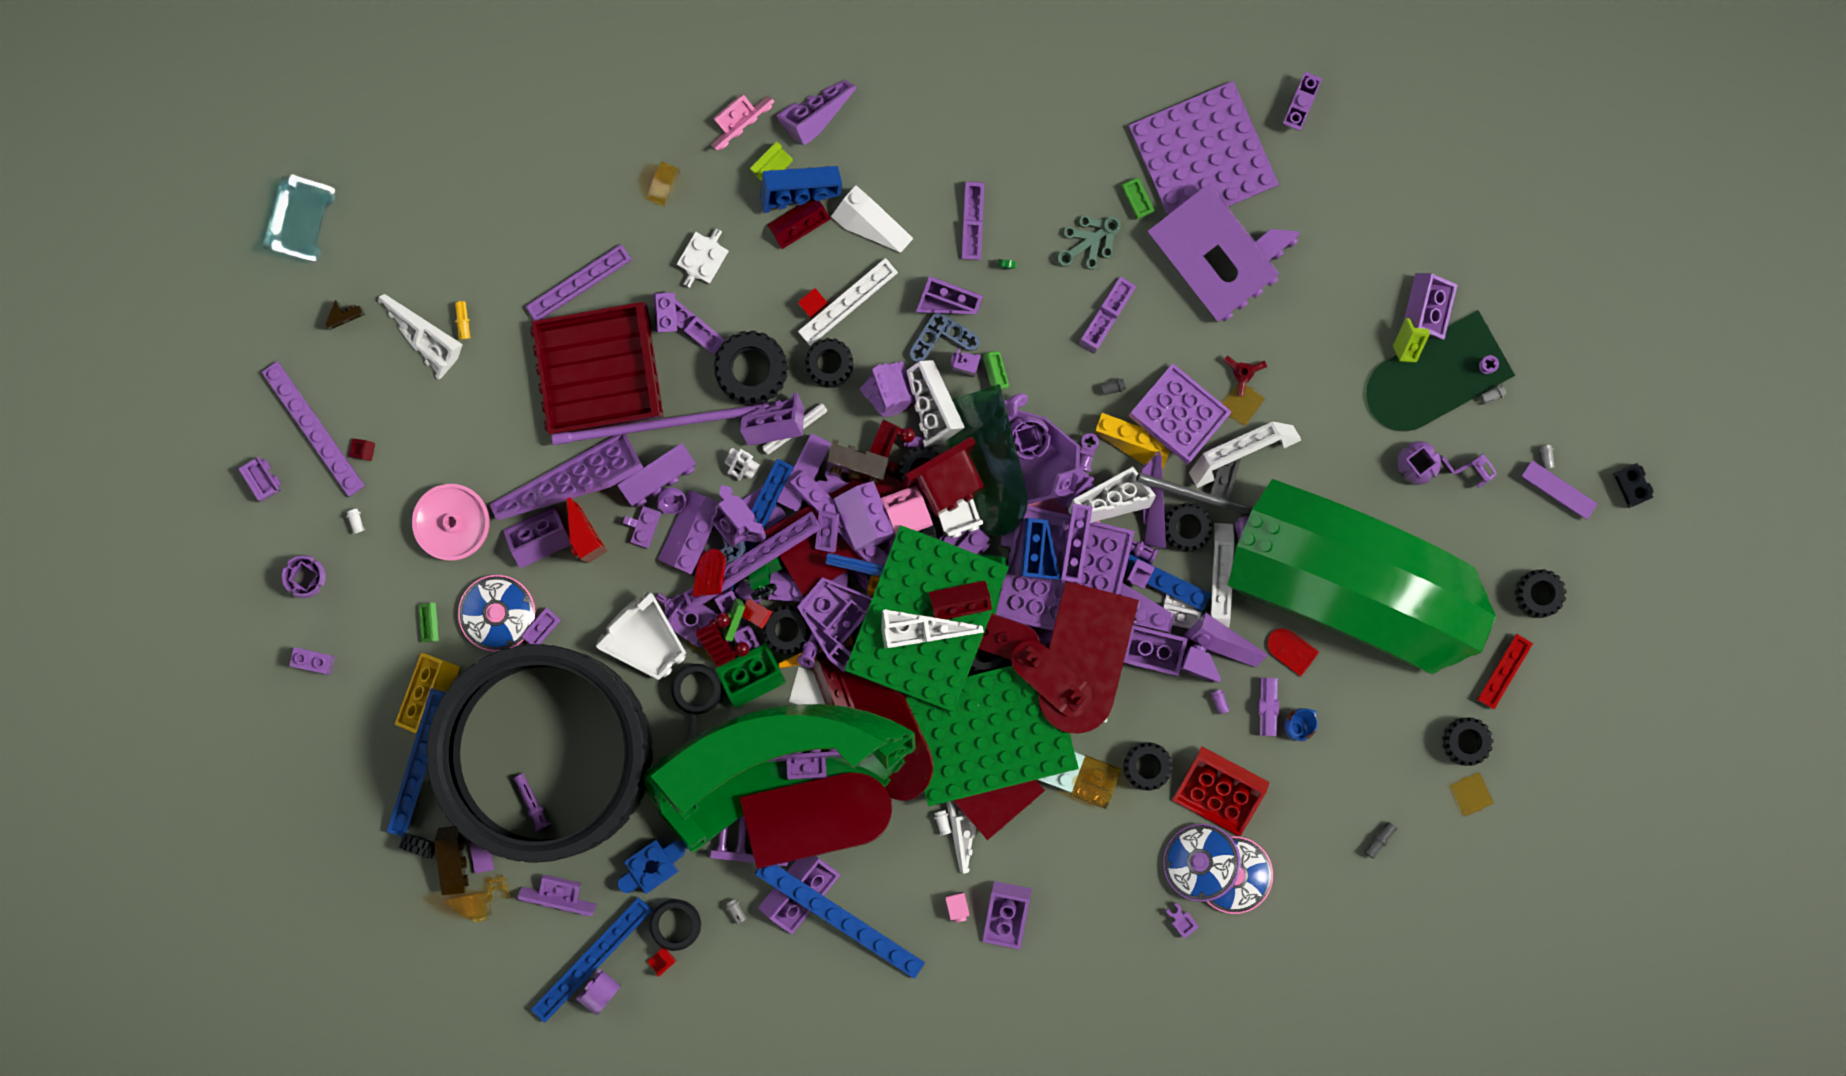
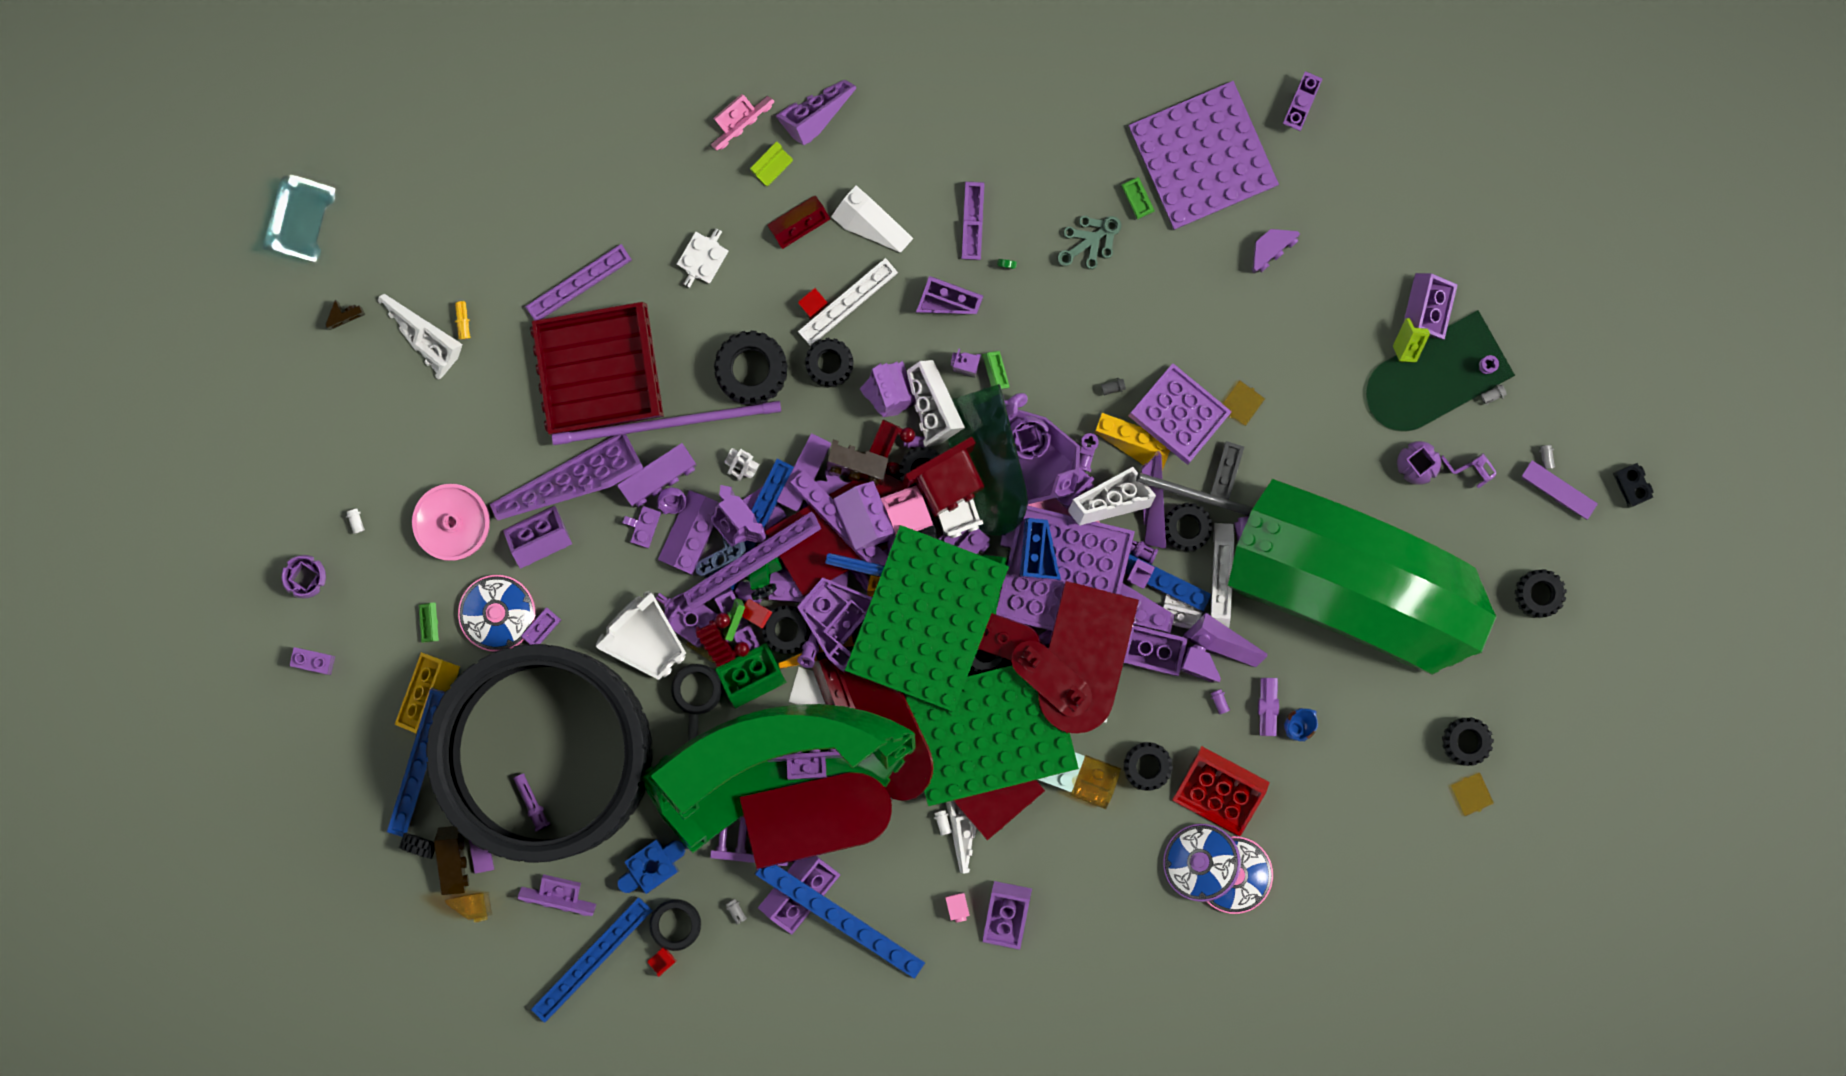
(260, 479): medium lavender hinge -> none
(313, 429): medium lavender plate -> none
(361, 449): dark red slope -> none
(491, 888): clear yellow piece -> none
(583, 537): red slope -> none
(598, 992): medium lavender brick -> none
(663, 183): clear yellow slope -> none
(665, 312): medium lavender hinge -> none
(697, 328): medium lavender slope -> none
(709, 573): red window -> none
(774, 423): medium lavender wedge -> none
(798, 186): blue wedge -> none
(809, 418): white axle -> none
(827, 536): medium lavender plate -> none
(907, 629): white wedge -> none
(944, 330): sand blue beam -> none
(960, 600): dark red panel -> none
(1076, 543): medium lavender slope -> none
(1107, 315): medium lavender slope -> none
(1183, 922): medium lavender plate -> none
(1197, 229): medium lavender panel -> none
(1241, 446): white slope -> none
(1243, 372): dark red piece -> none
(1291, 650): red window -> none
(1380, 840): dark grey pin -> none
(1505, 671): red plate -> none

